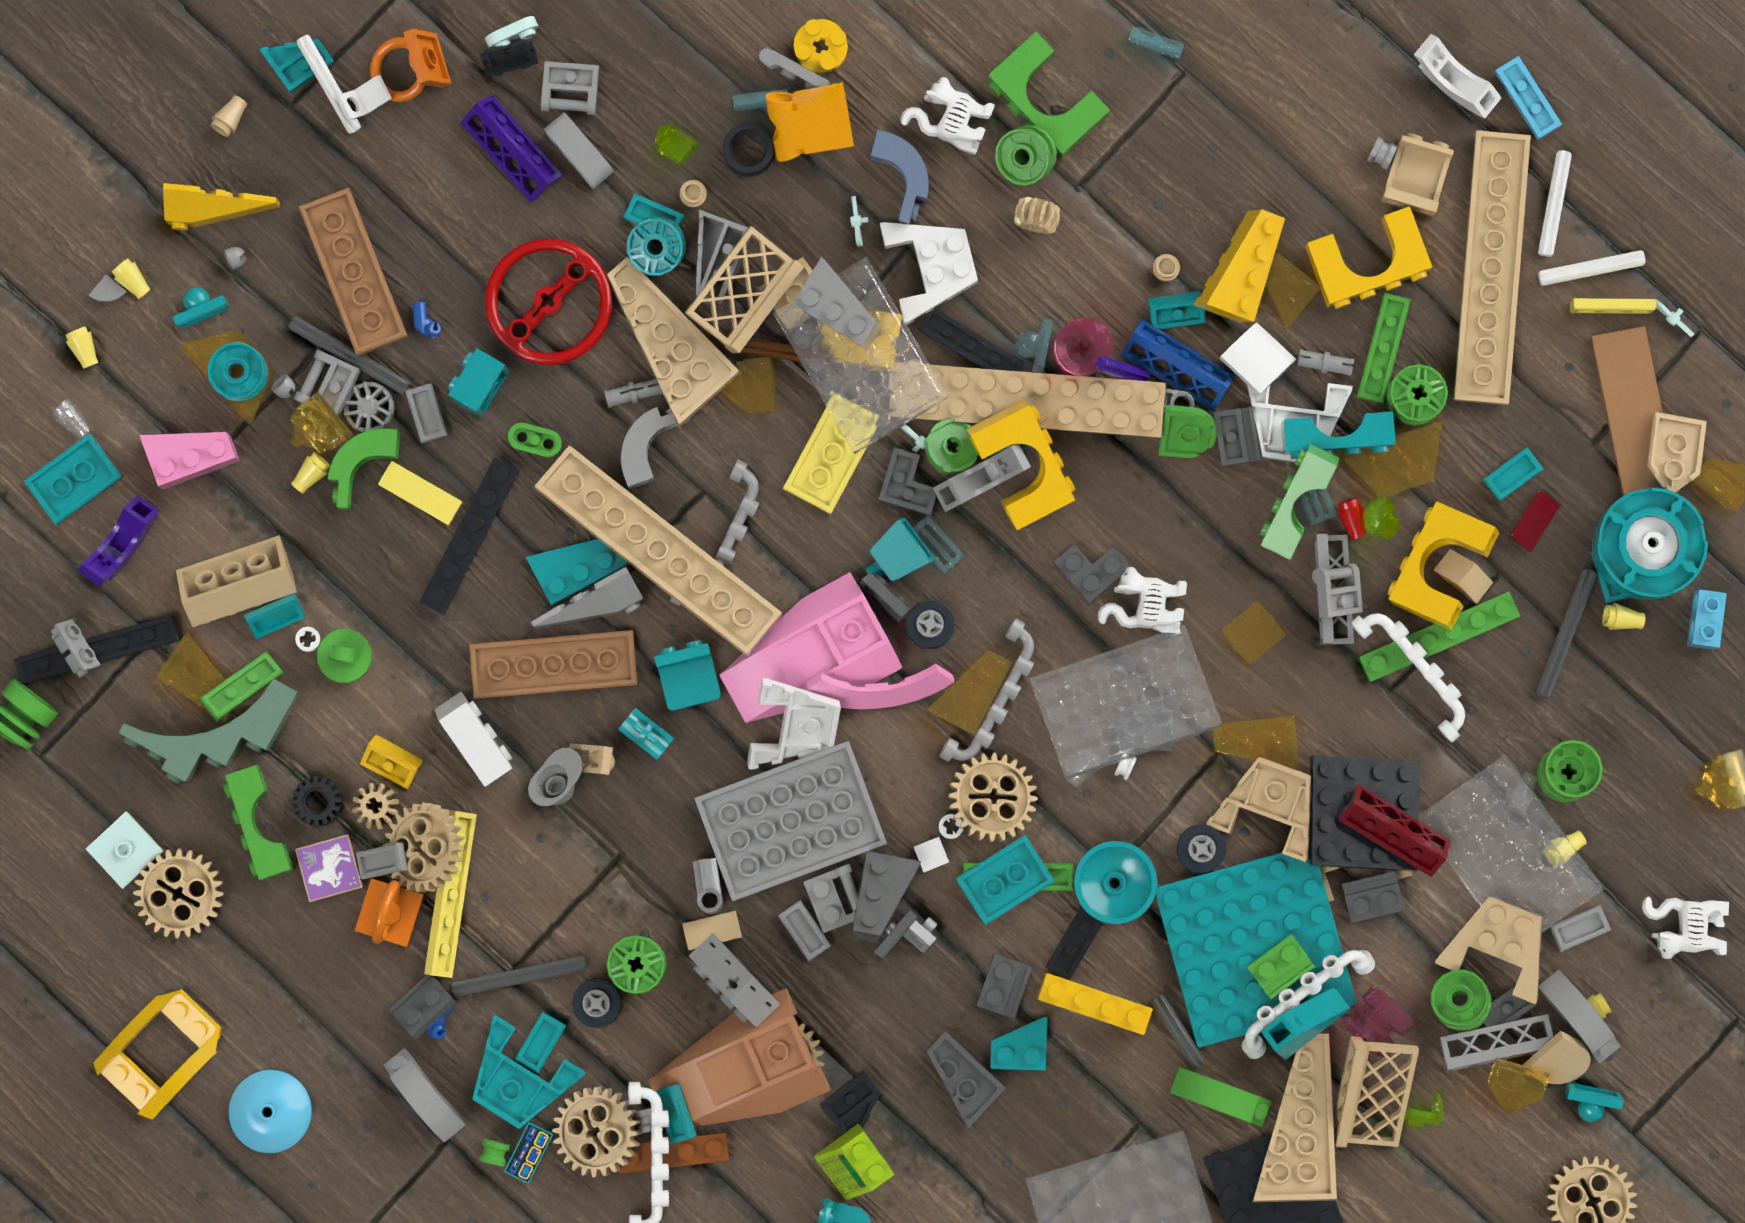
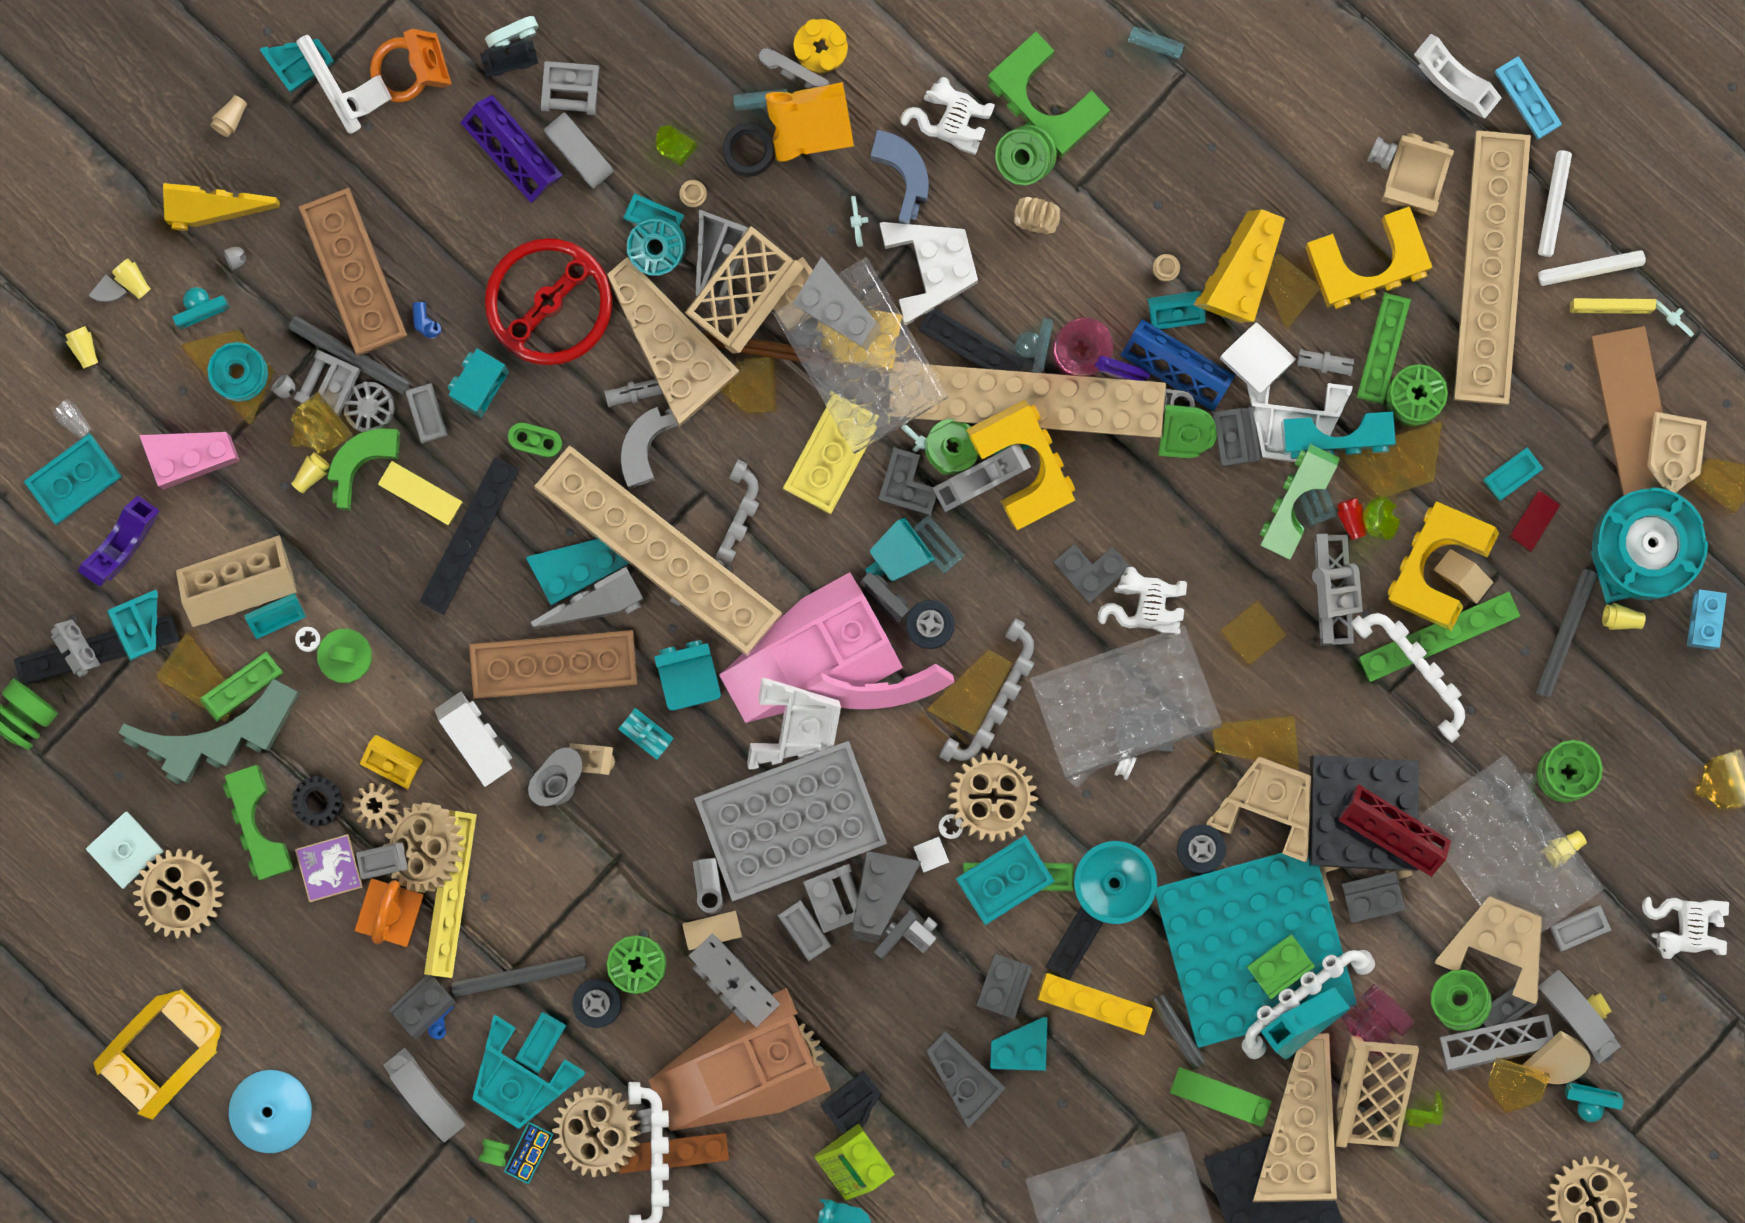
(136, 624): none -> teal wing
(680, 1122): teal tile -> none

